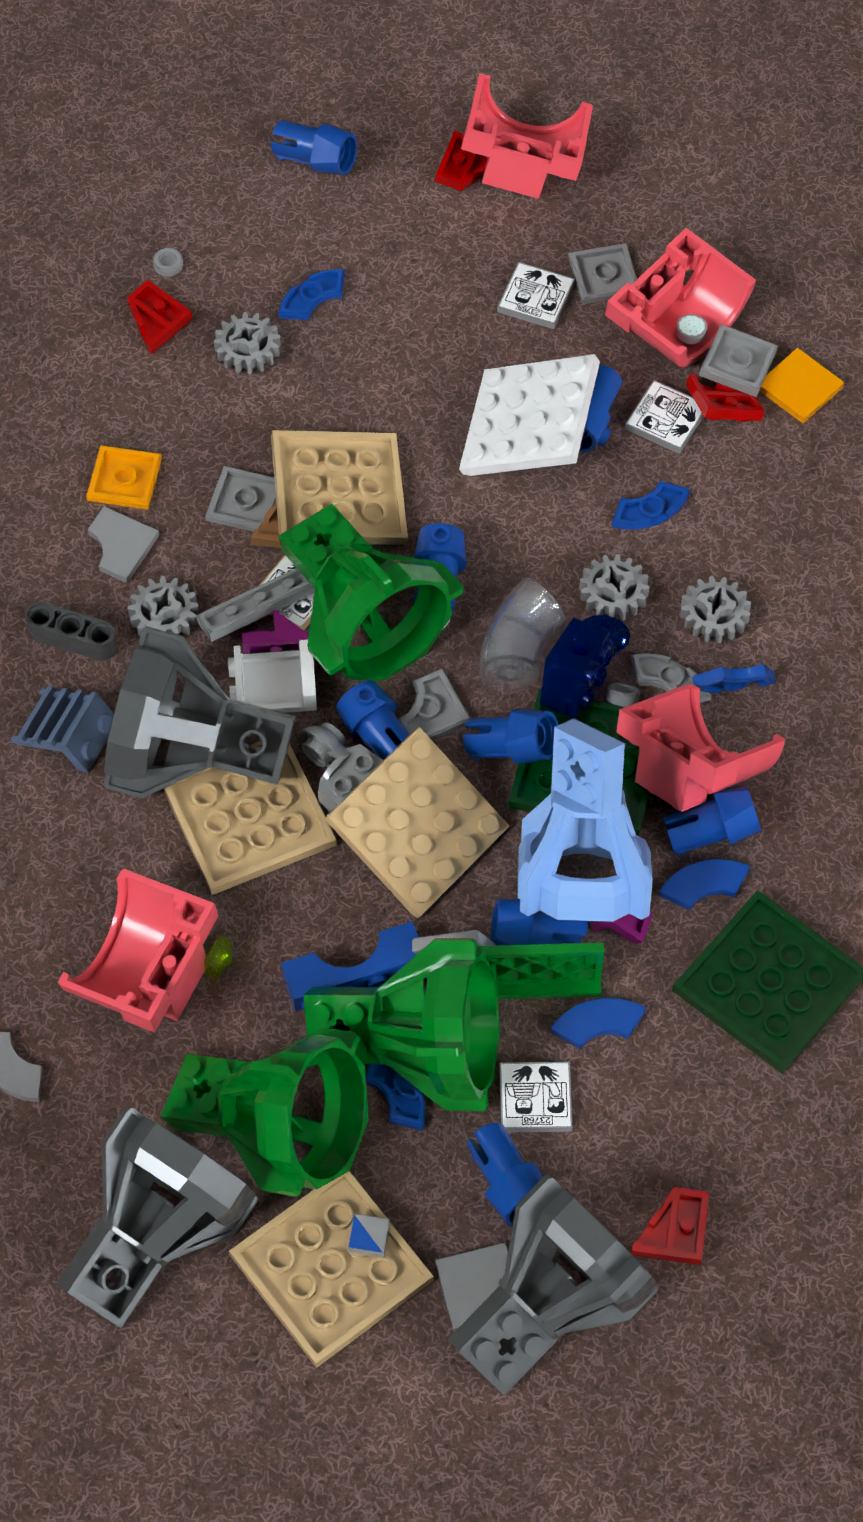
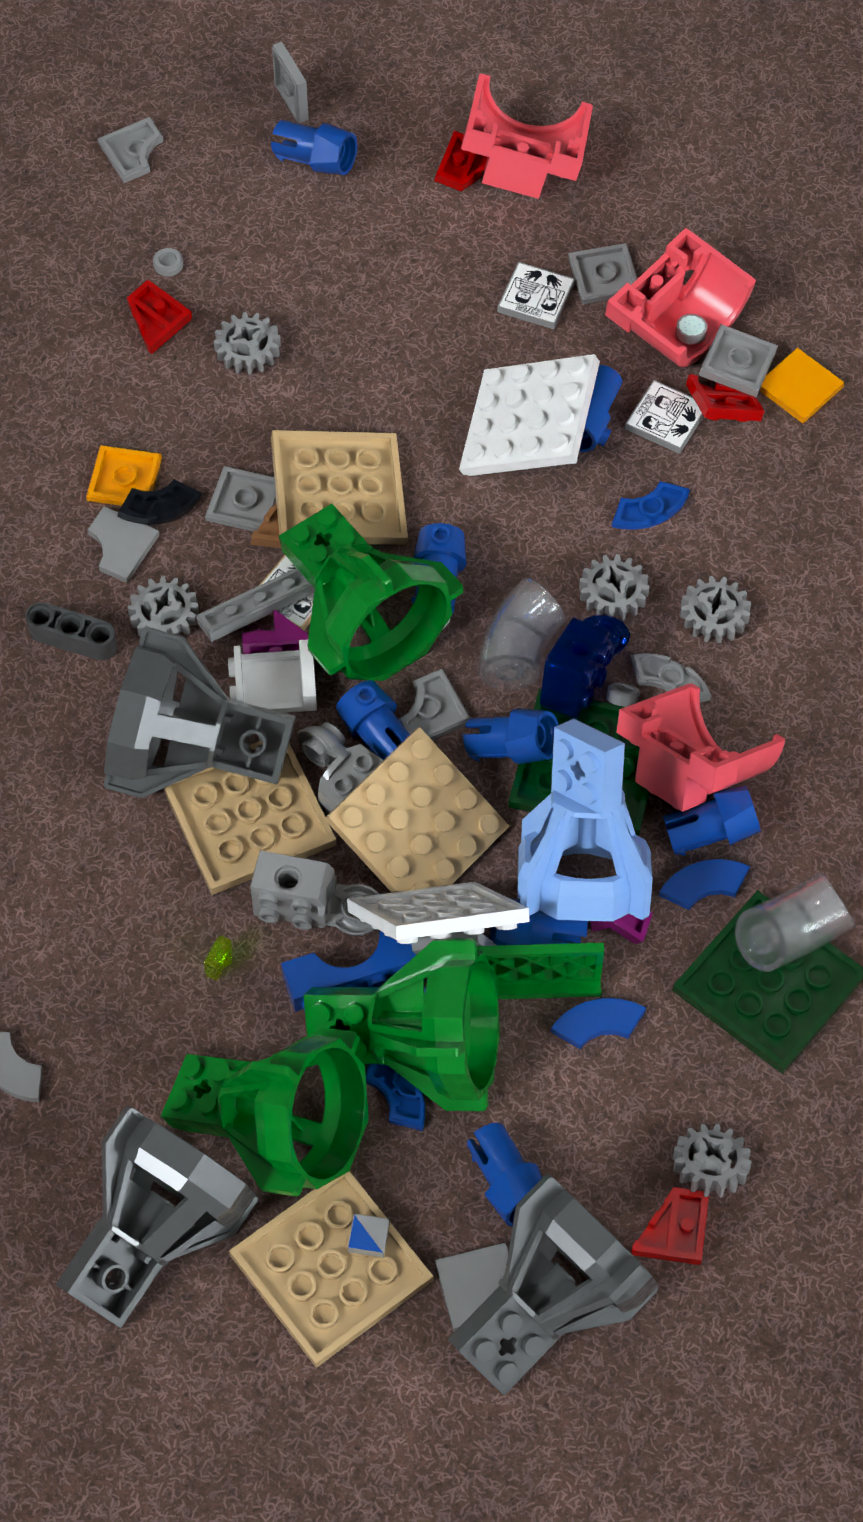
(69, 724): sand blue plate -> none
(130, 148): none -> light grey tile
(149, 953): coral piece -> none
(159, 505): none -> black tile
(290, 82): none -> light grey tile
(304, 894): none -> light grey brick
(305, 297): blue tile -> none
(438, 911): none -> white plate
(536, 1096): tile -> none
(711, 1160): none -> light grey gear
(733, 679): blue tile -> none
(792, 924): none -> clear brick

